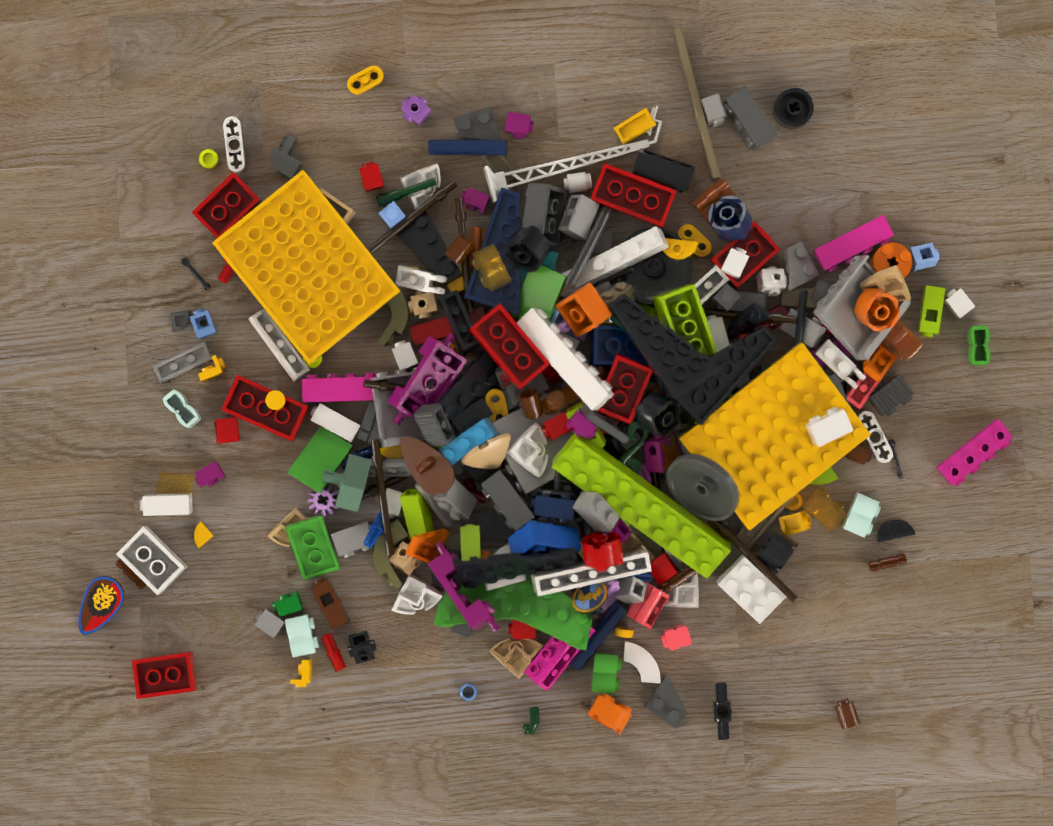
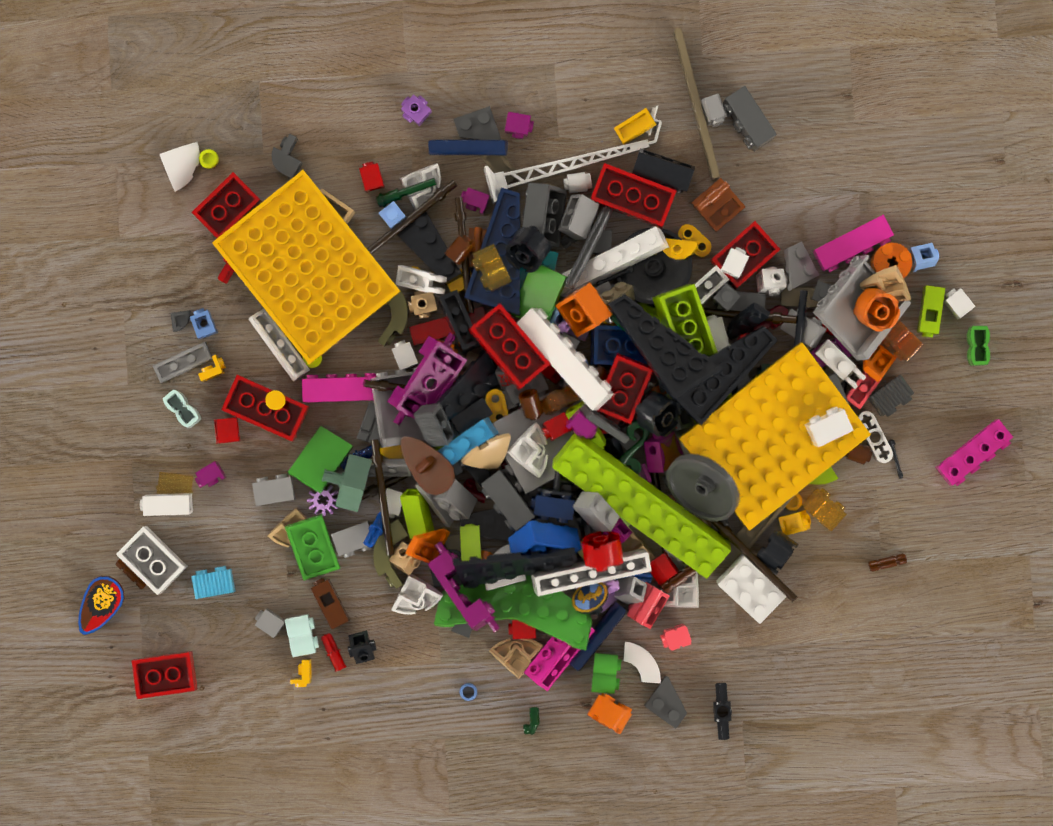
(181, 164): none -> white brick
(185, 262): black hinge -> none
(202, 534): yellow tile -> none
(213, 583): none -> medium azure brick
(231, 159): white beam -> none
(274, 490): none -> light grey brick
(287, 604): green brick -> none
(335, 422): white brick -> none
(365, 80): yellow plate -> none
(625, 632): yellow tile -> none
(730, 218): dark blue brick -> none
(803, 104): black brick -> none
(847, 713): reddish brown brick -> none
(861, 514): light aqua brick -> none
(894, 529): black tile -> none

